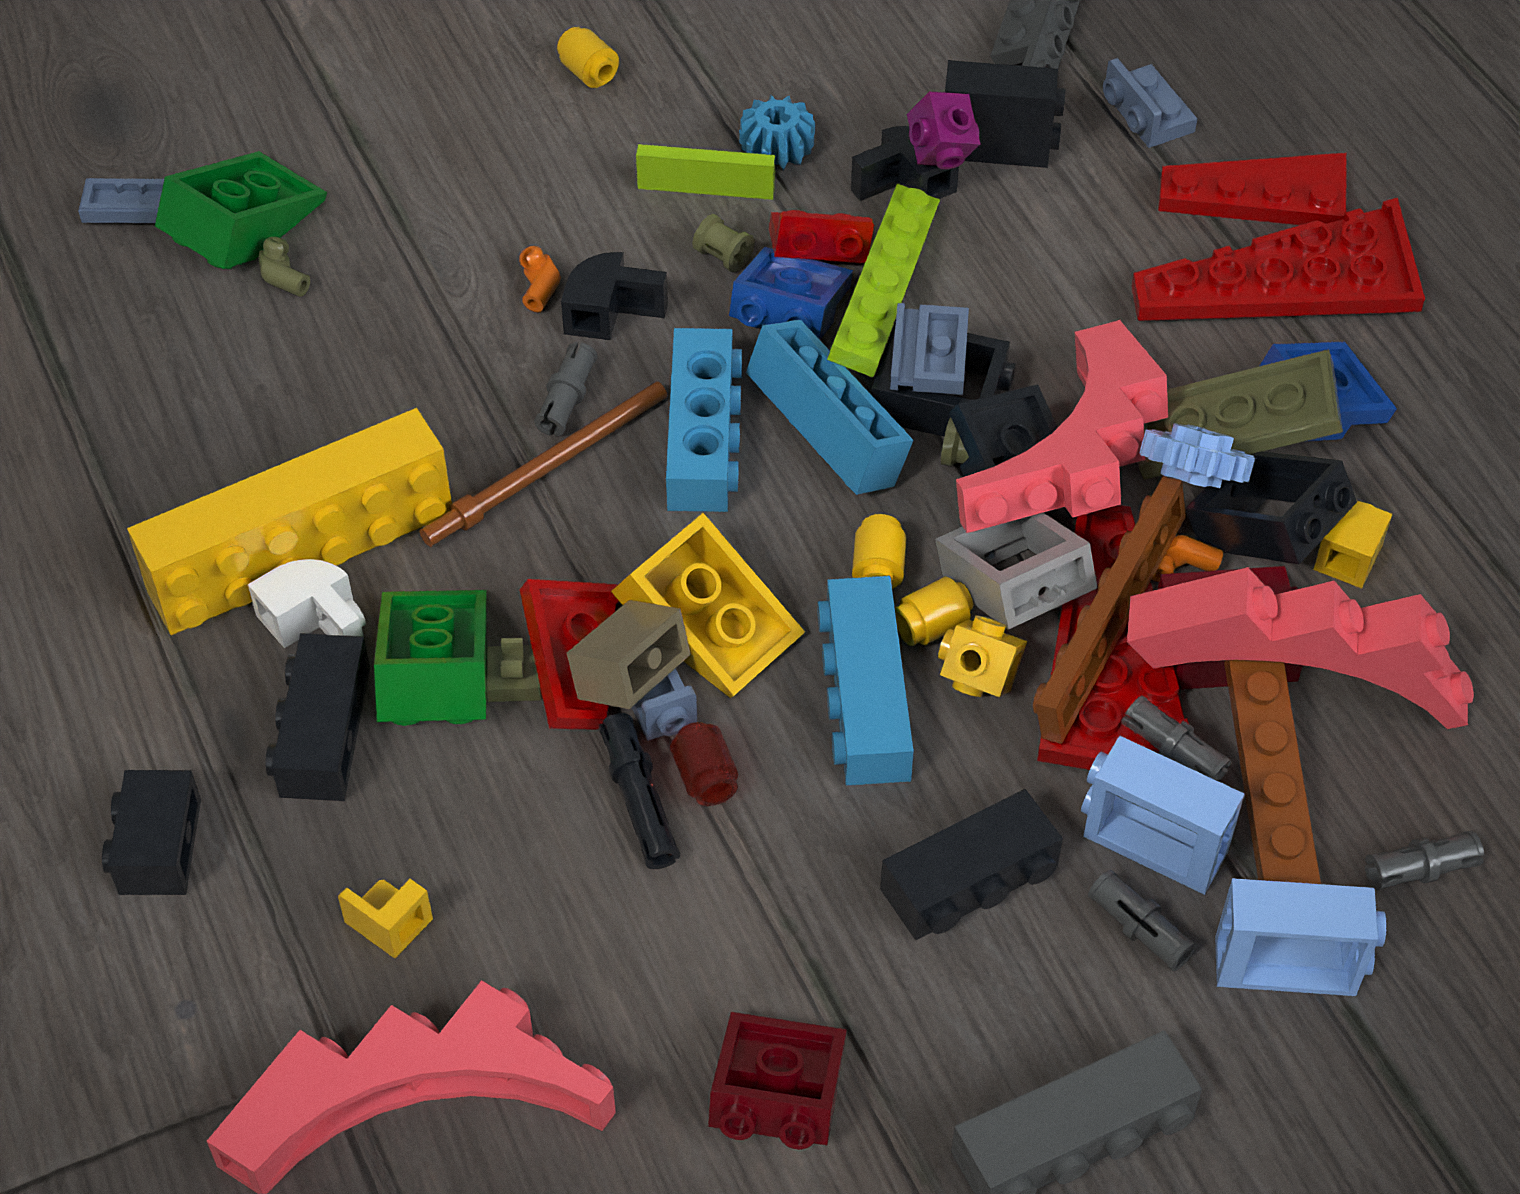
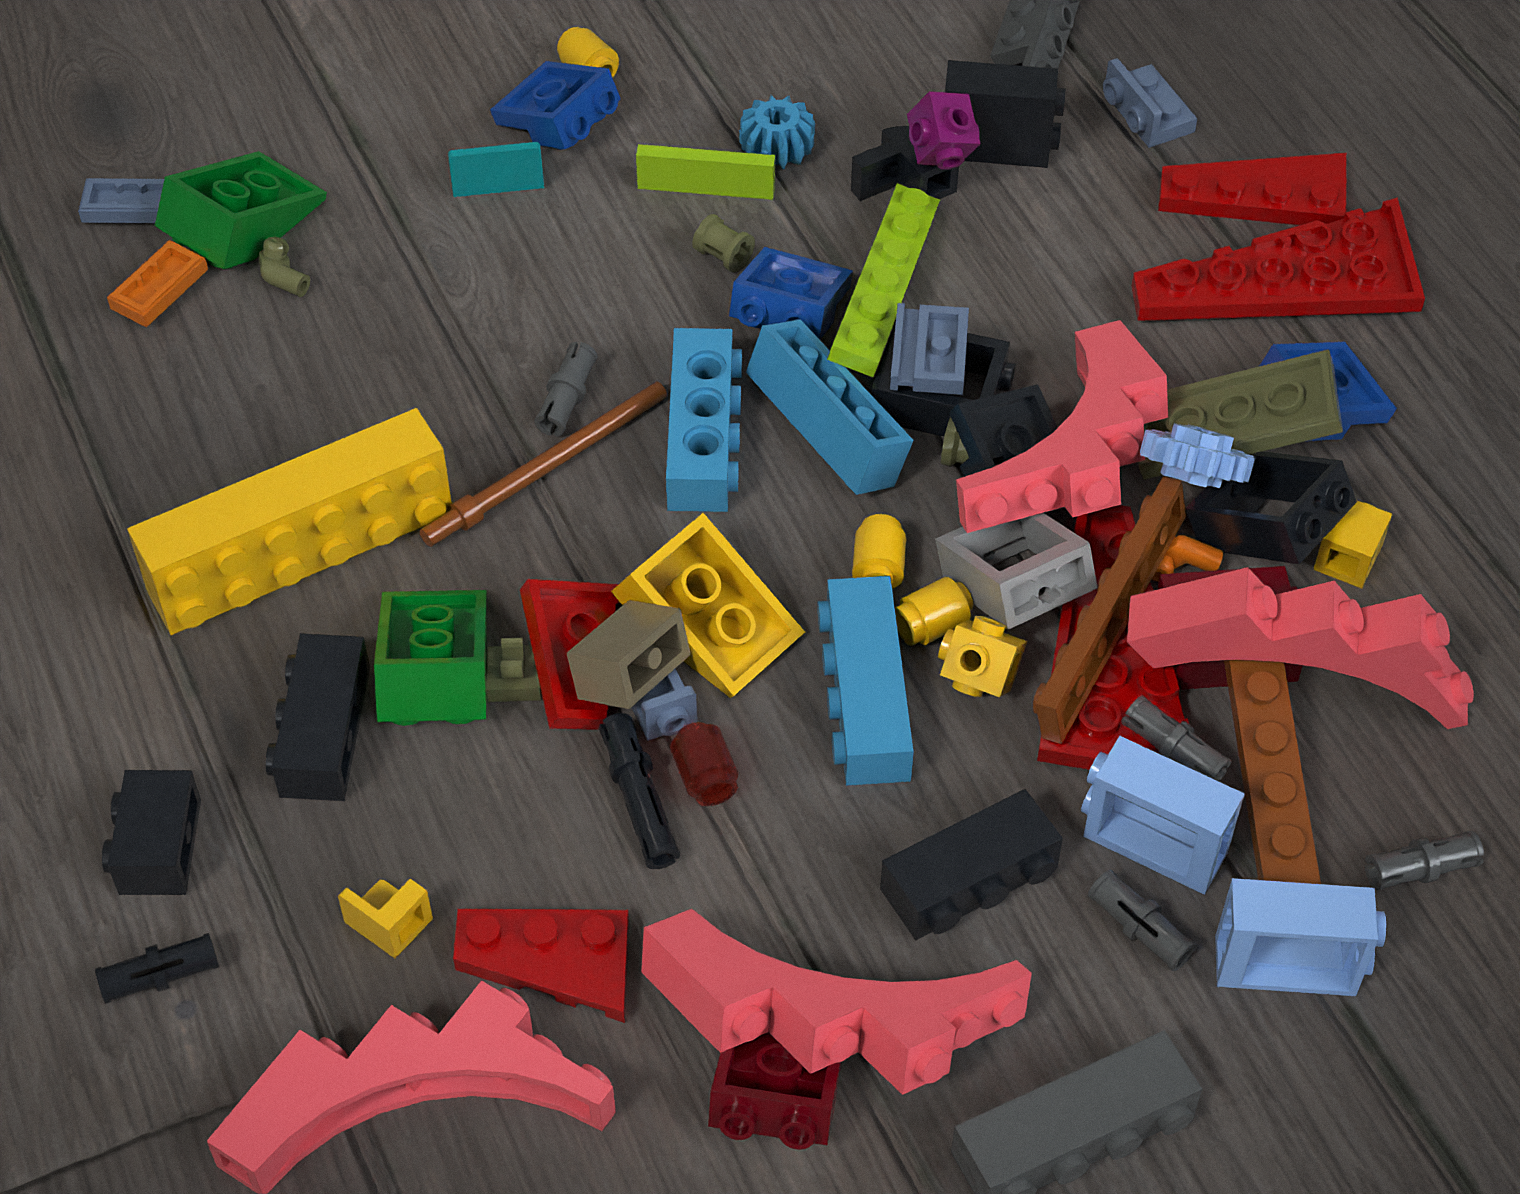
(116, 980): none -> black pin
(157, 283): none -> orange plate
(306, 597): white brick -> none
(496, 169): none -> teal panel
(541, 274): orange arm -> none
(555, 951): none -> red wing
(559, 103): none -> blue plate
(604, 288): black brick -> none
(820, 236): red bracket -> none
(823, 1017): none -> coral arch

